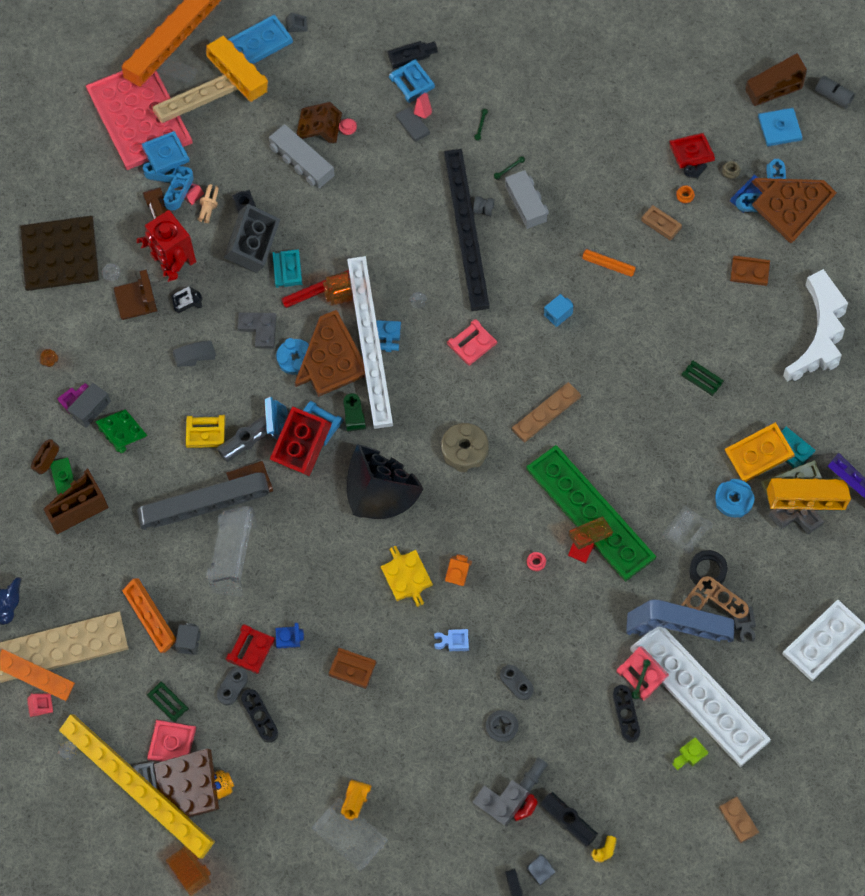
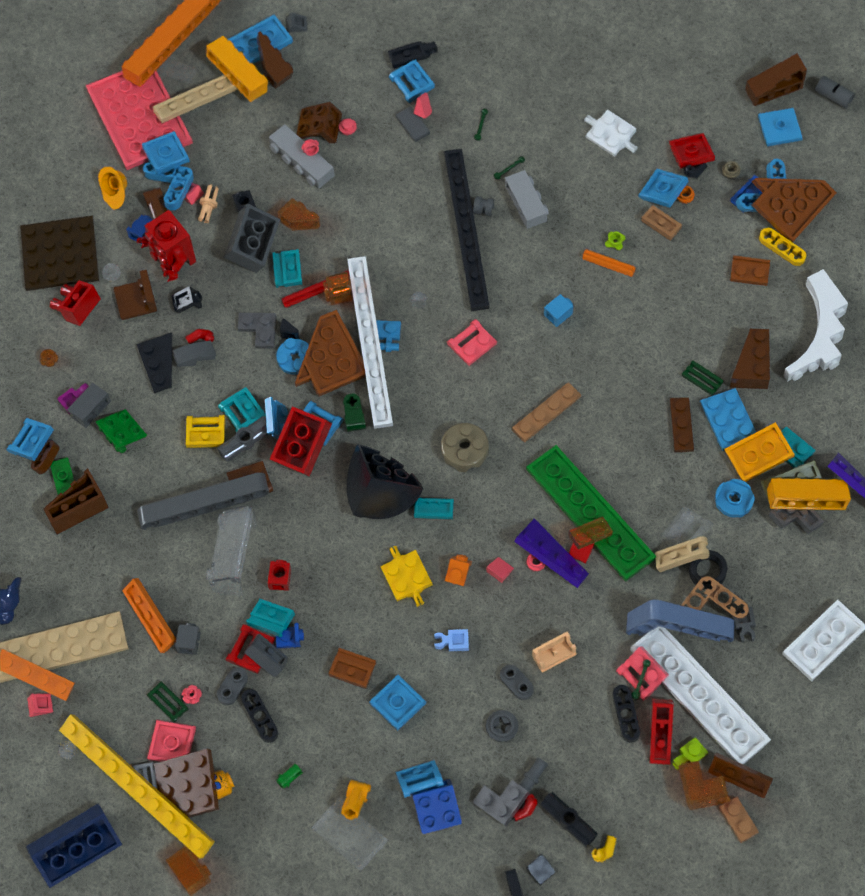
(34, 440): none -> dark azure plate
(73, 845): none -> dark blue slope
(78, 302): none -> red brick
(110, 181): none -> light orange piece
(138, 229): none -> blue brick
(158, 361): none -> black wing
(191, 699): none -> coral plate
(204, 334): none -> red arm
(246, 405): none -> teal plate
(266, 655): none -> dark grey slope
(270, 617): none -> teal plate
(273, 65): none -> reddish brown slope
(279, 583): none -> red brick
(287, 330): none -> black slope
(289, 776): none -> green pin
(297, 217): none -> clear orange slope
(310, 147): none -> coral plate
(397, 702): none -> dark azure plate
(419, 778): none -> dark azure plate
(434, 508): none -> teal plate
(437, 807): none -> blue bracket
(499, 569): none -> coral slope
(551, 553): none -> dark purple wing
(554, 652): none -> light nougat hinge
(611, 133): none -> white plate
(615, 236): none -> lime plate
(661, 731): none -> red slope
(663, 188): none -> dark azure plate
(681, 425): none -> reddish brown plate
(682, 554): none -> tan plate
(702, 792): none -> clear orange brick
(727, 418): none -> dark azure plate
(740, 775): none -> reddish brown plate
(754, 362): none -> reddish brown wedge
(782, 240): none -> yellow beam

